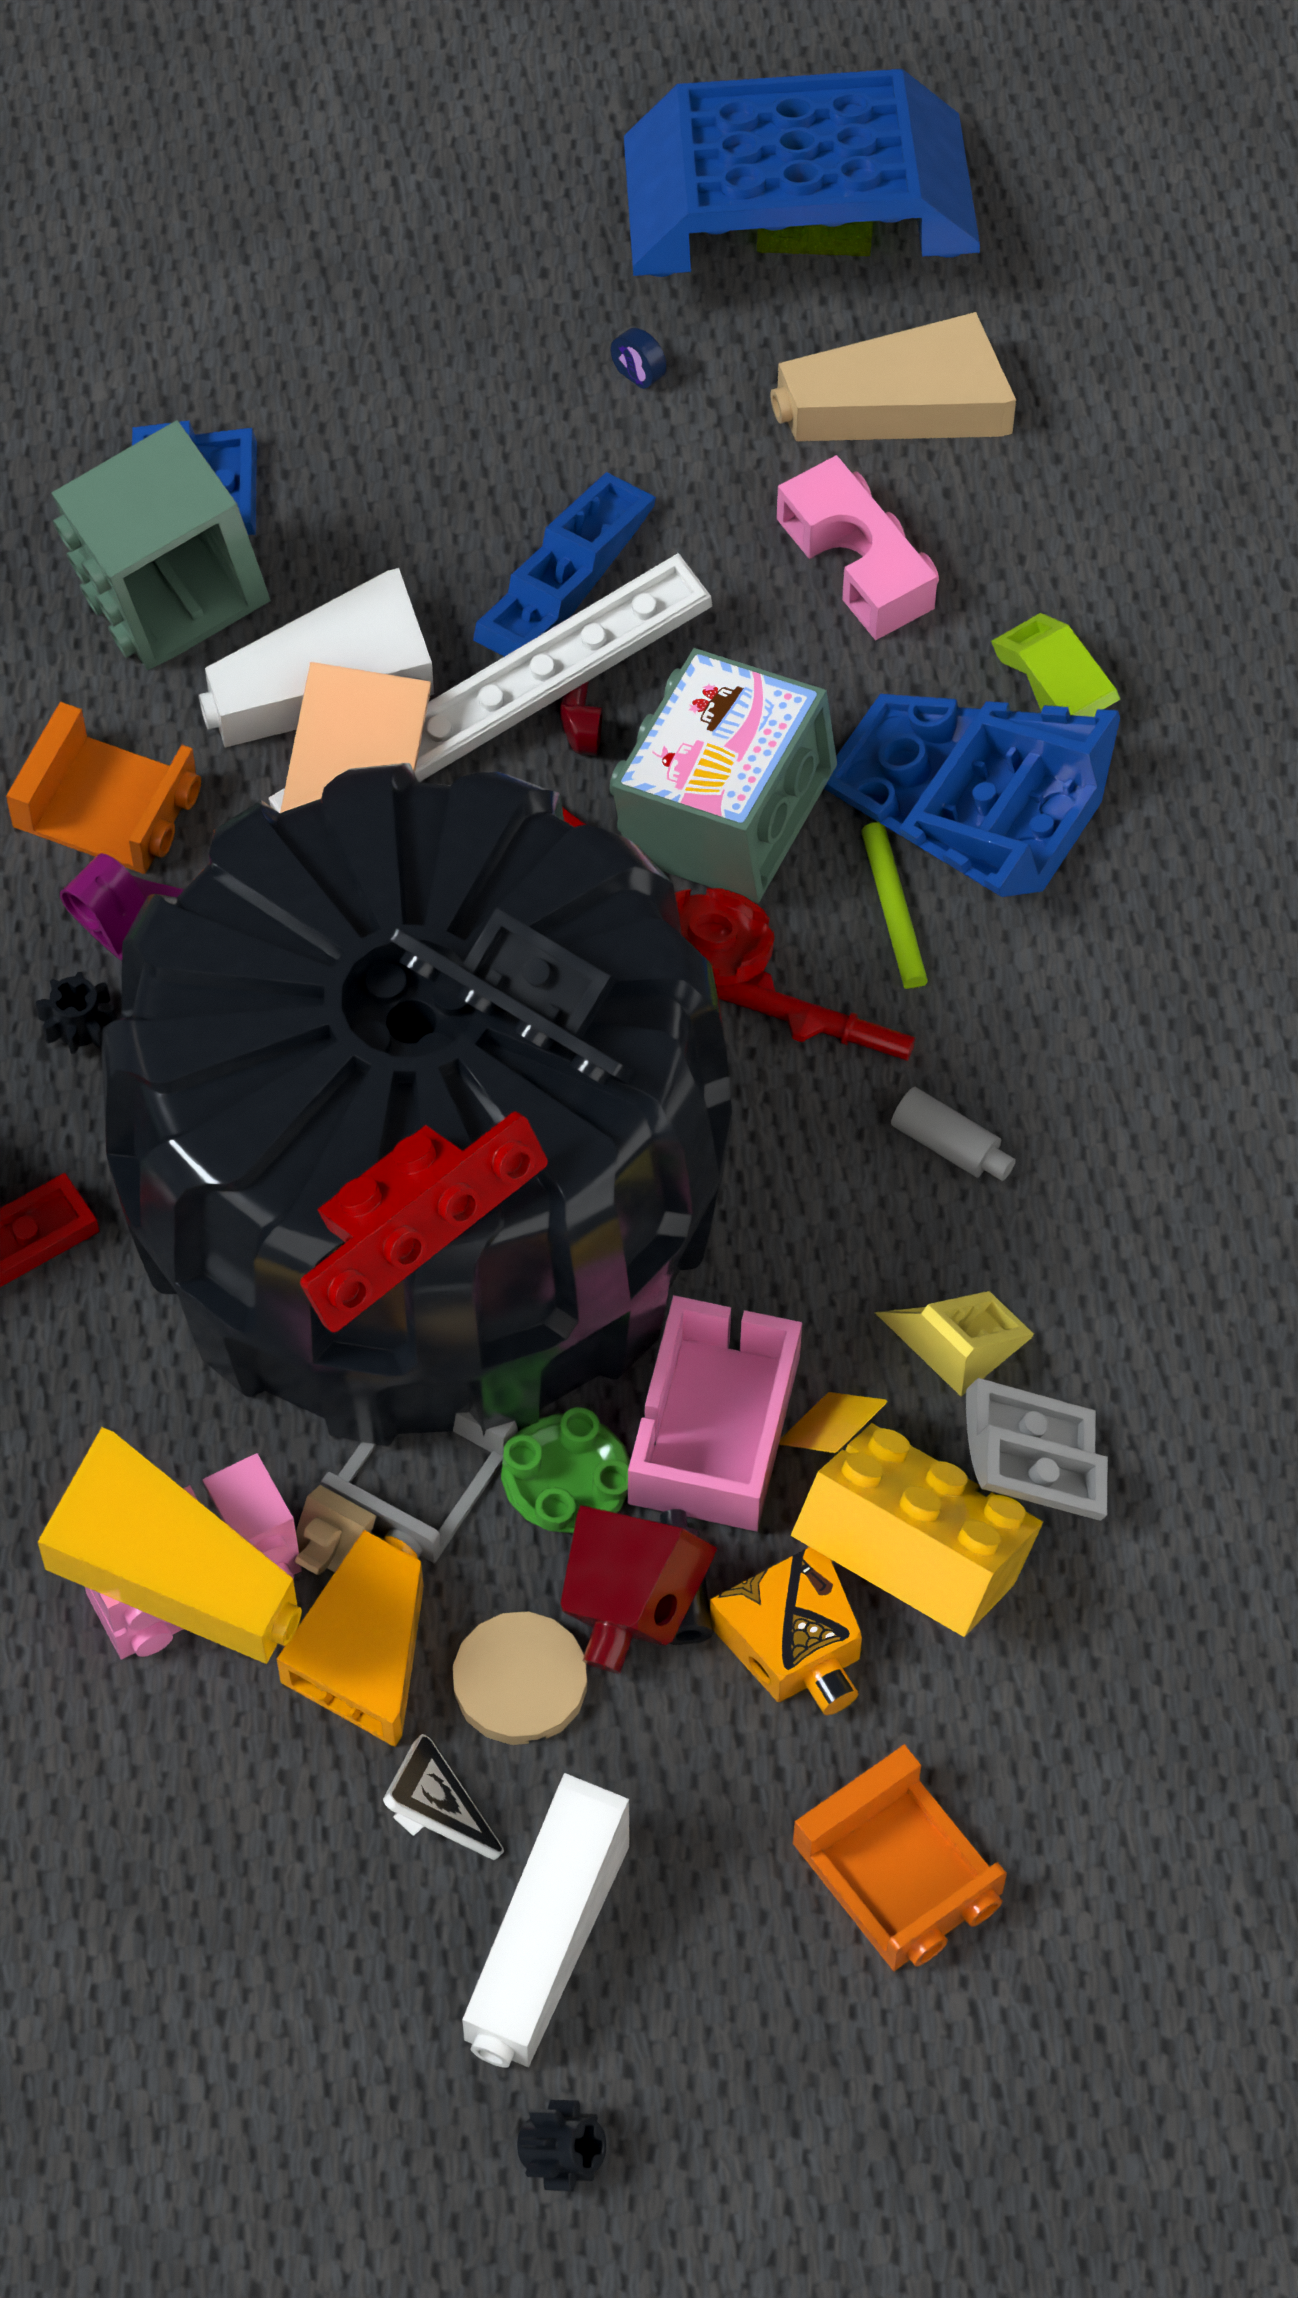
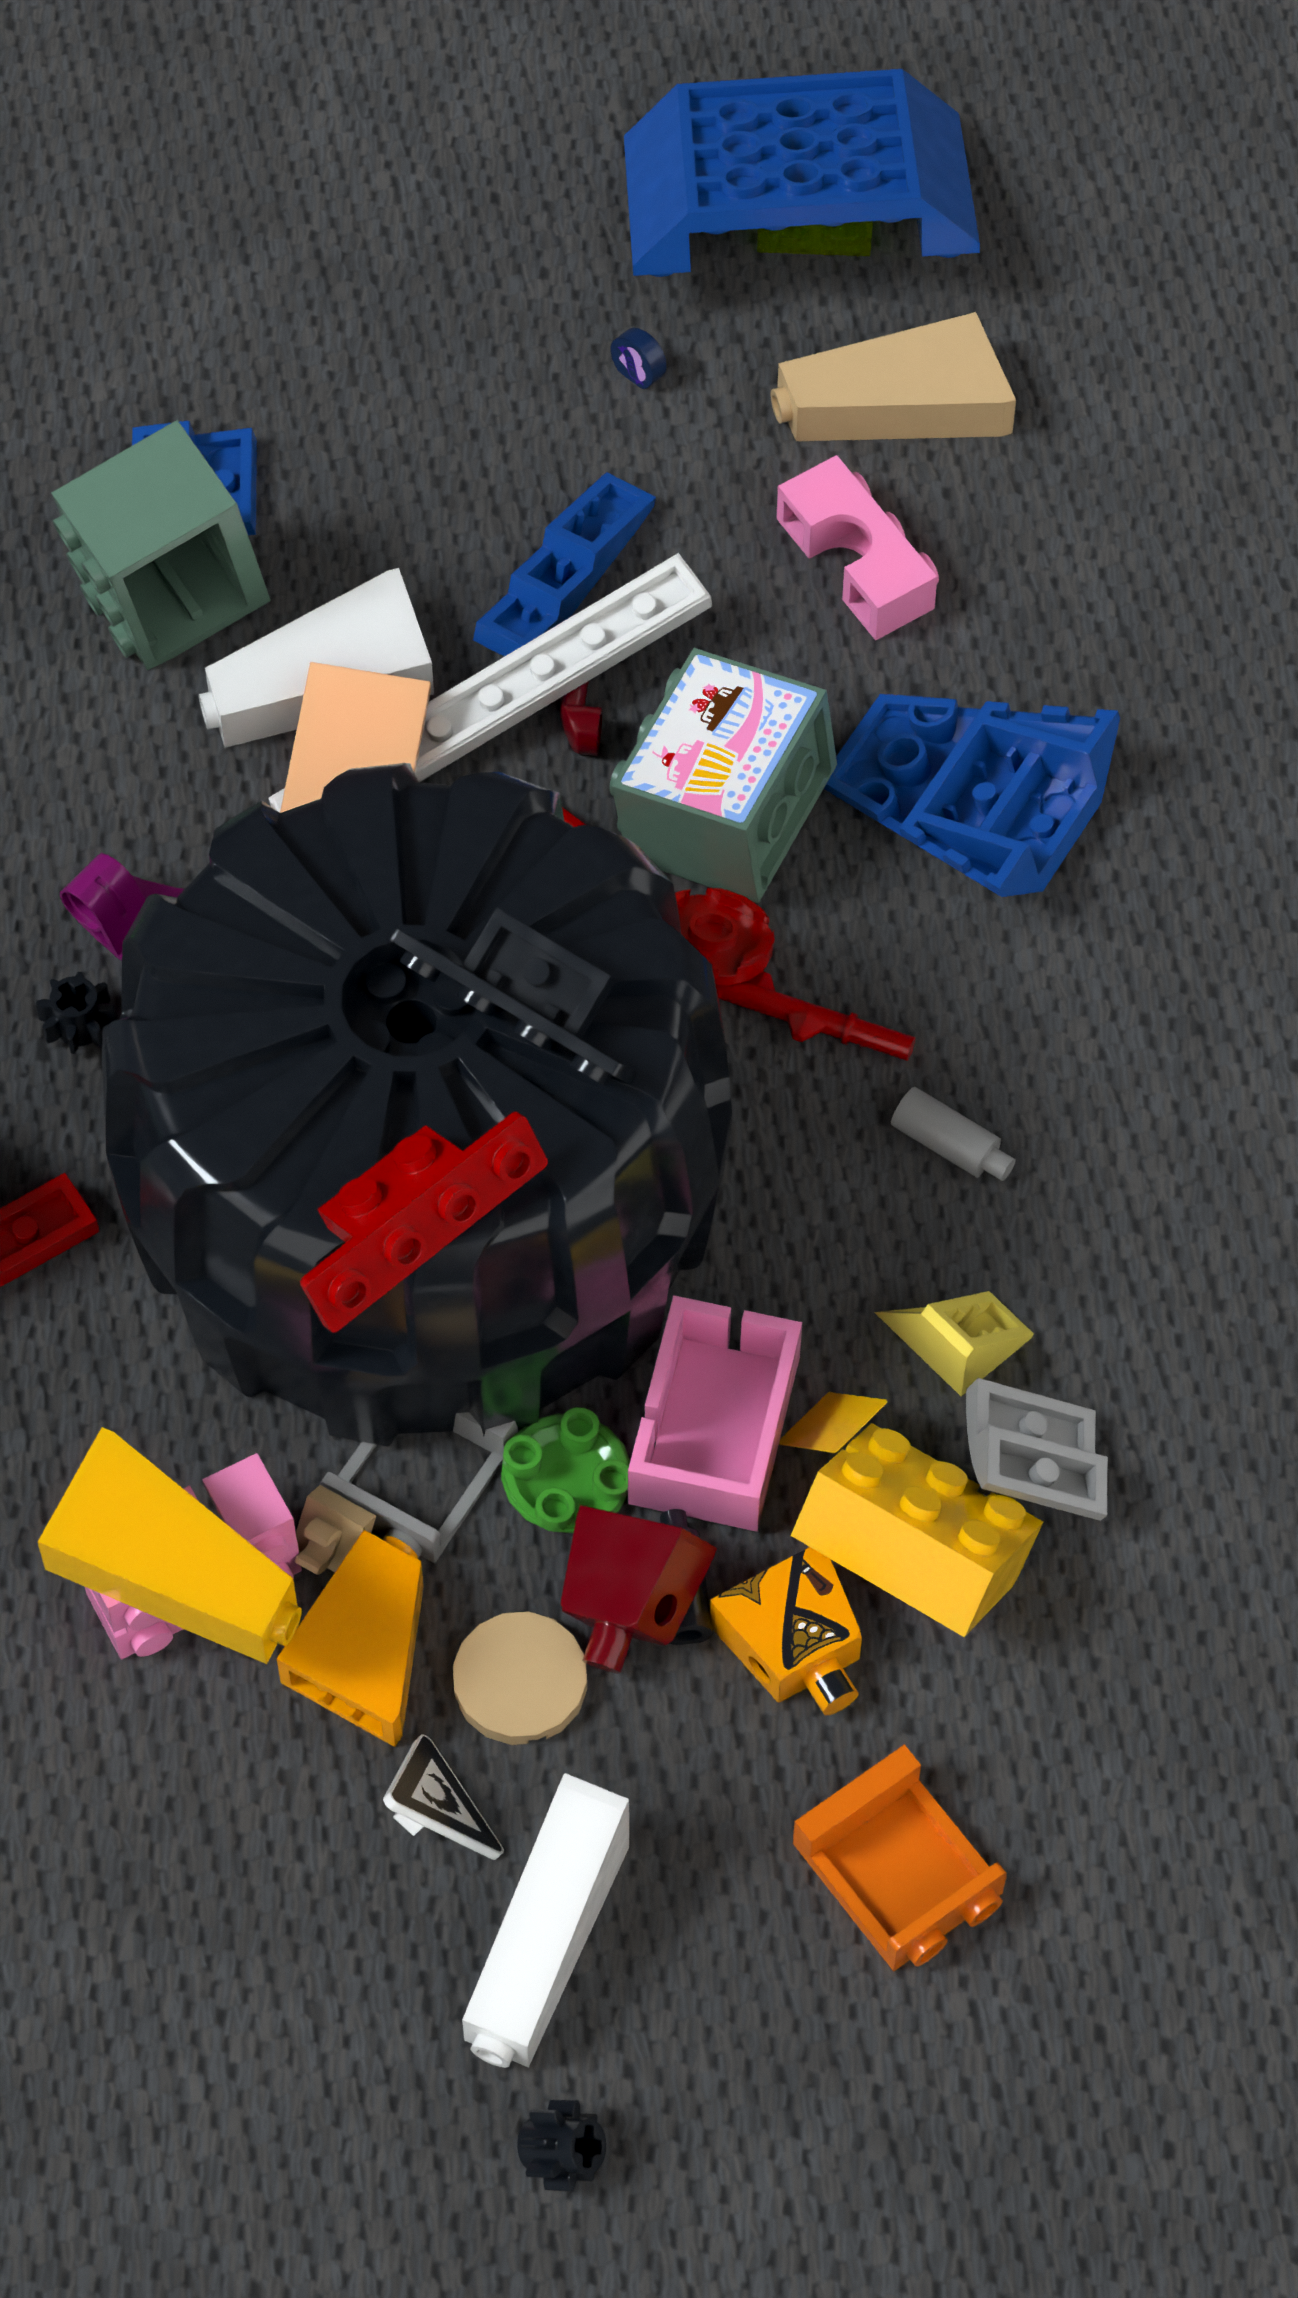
(101, 794): orange panel -> none
(894, 905): lime bar -> none
(1056, 666): lime slope -> none

